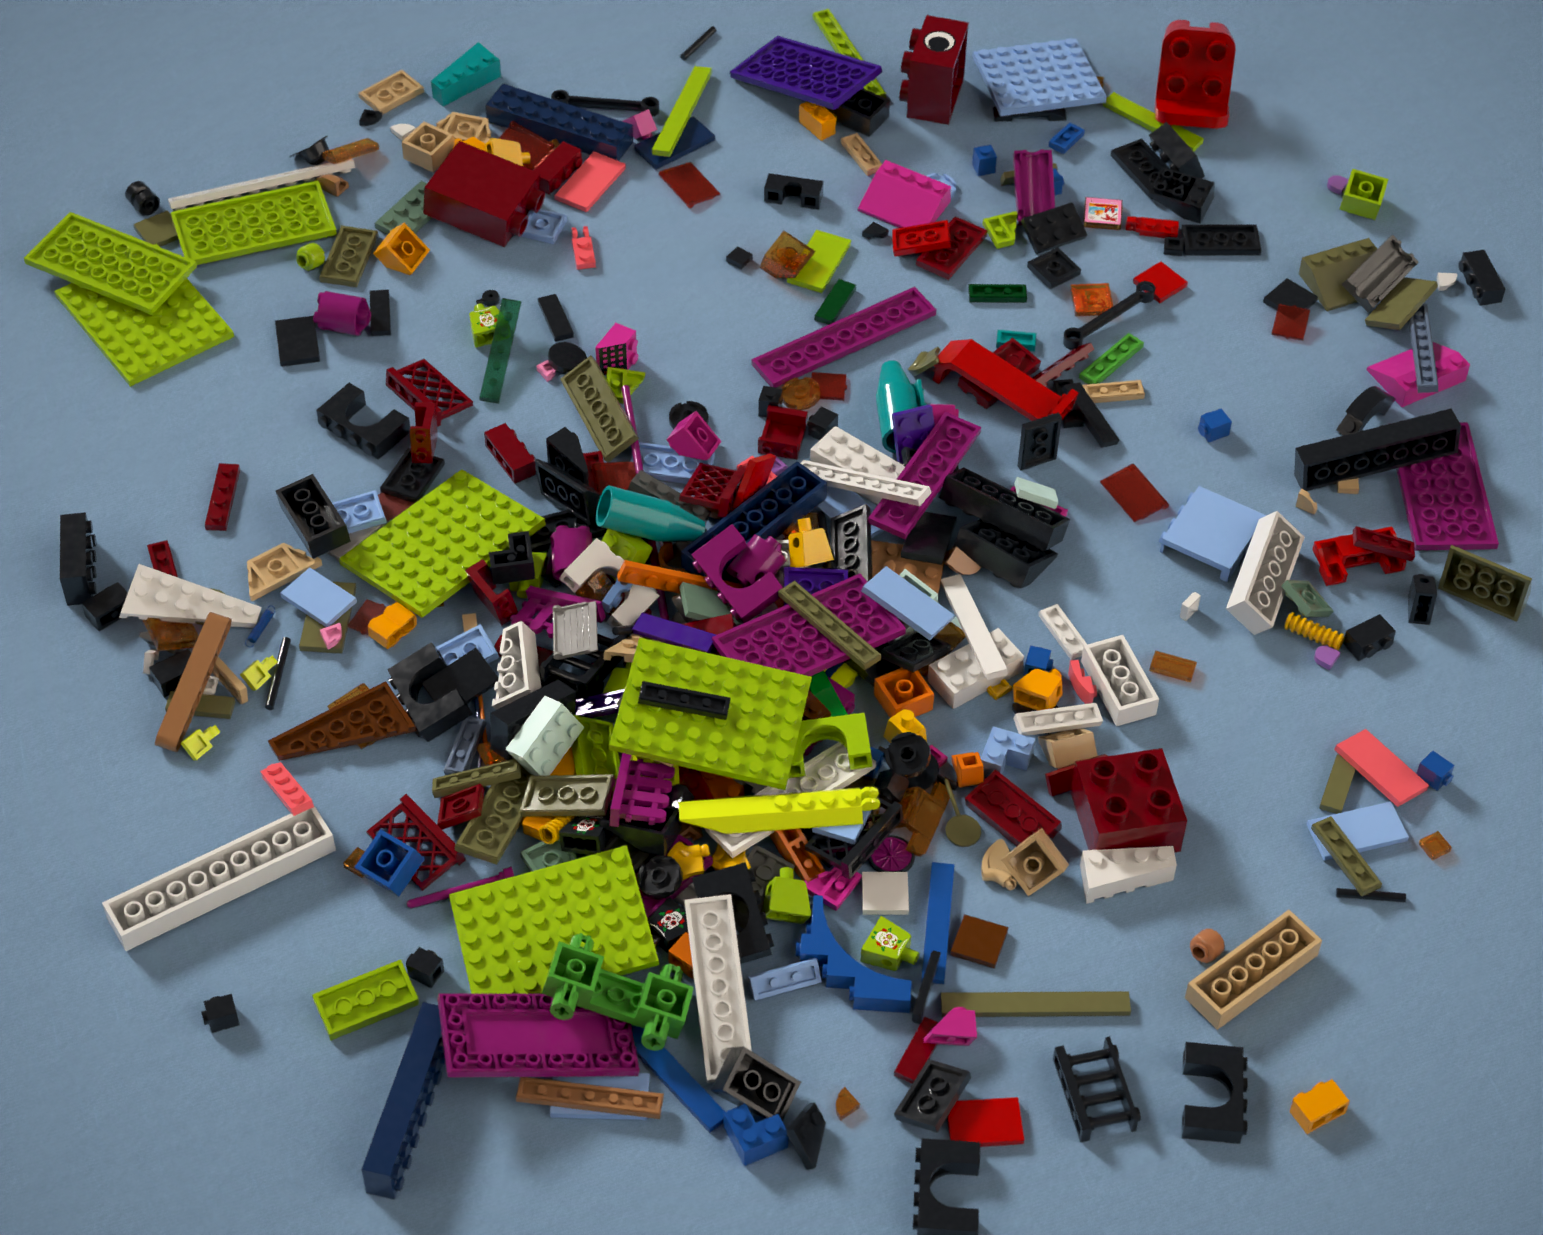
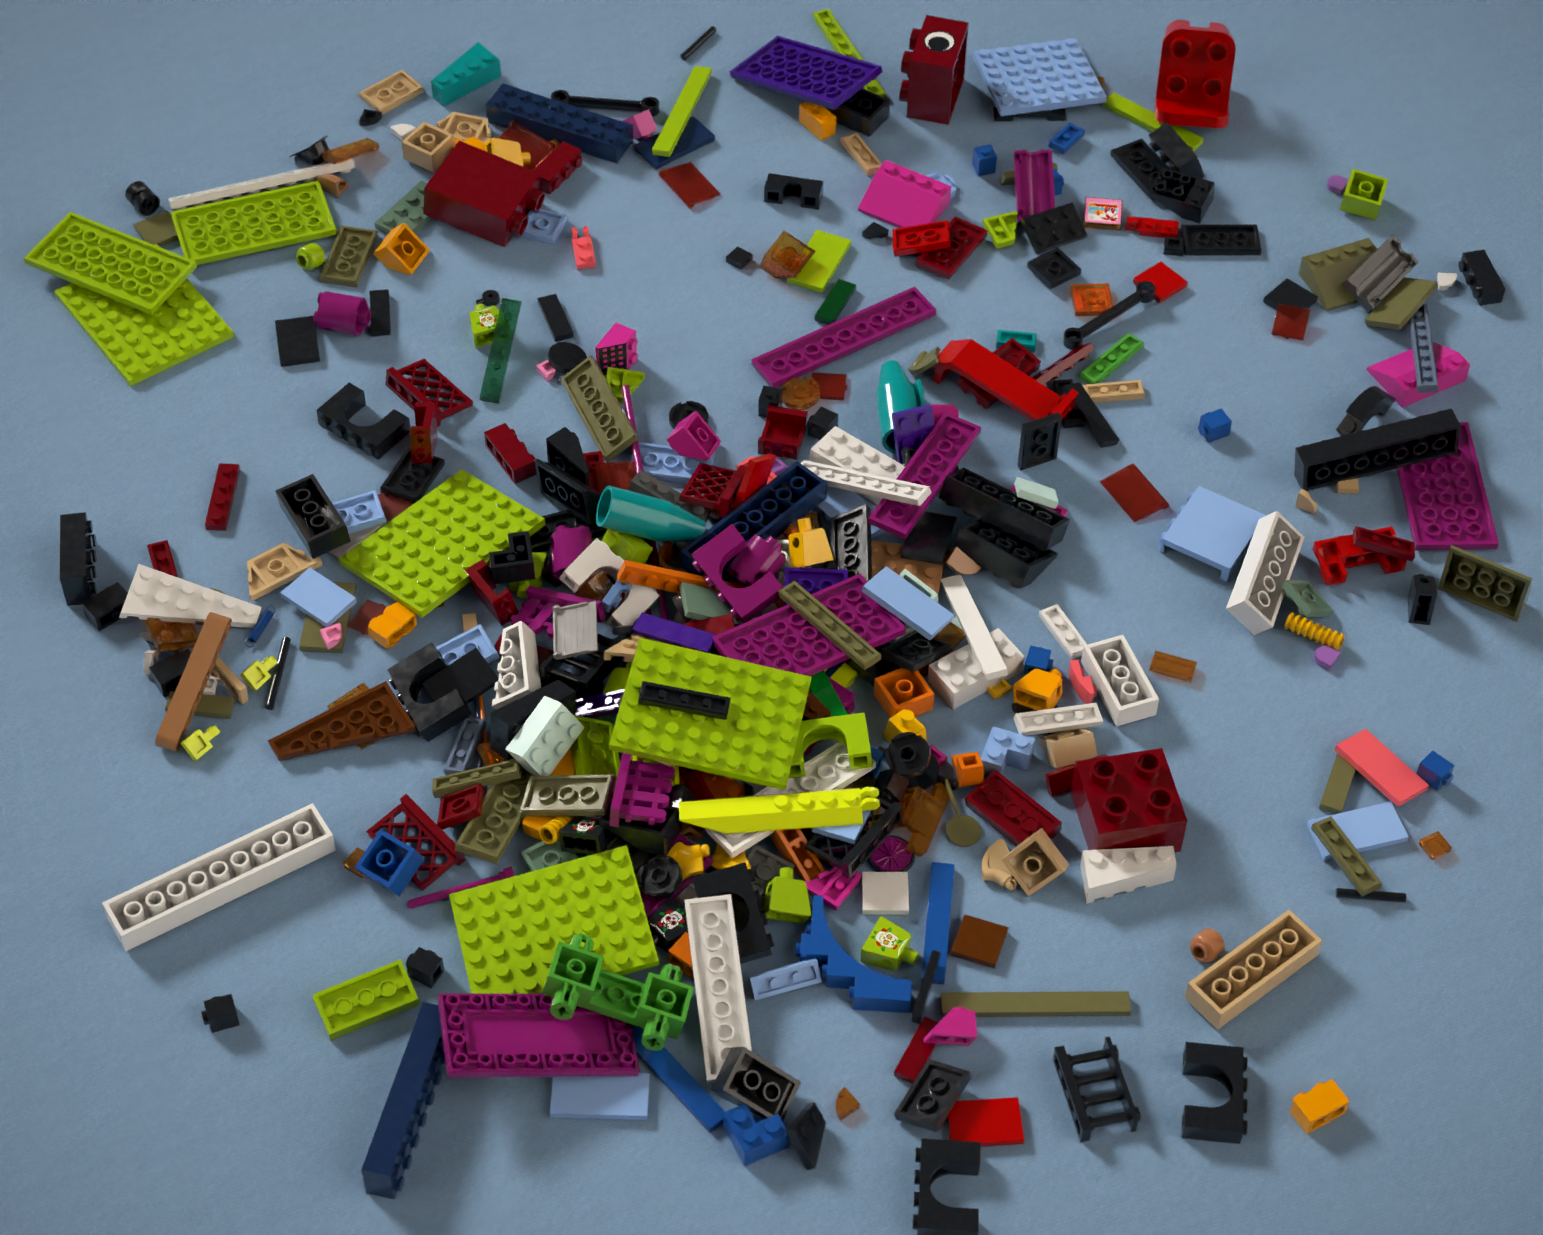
(287, 788): coral plate -> none
(590, 181): coral tile -> none
(590, 1097): medium nougat tile -> none
(997, 293): dark green tile -> none
(1190, 606): white tile -> none
(1369, 637): black brick -> none

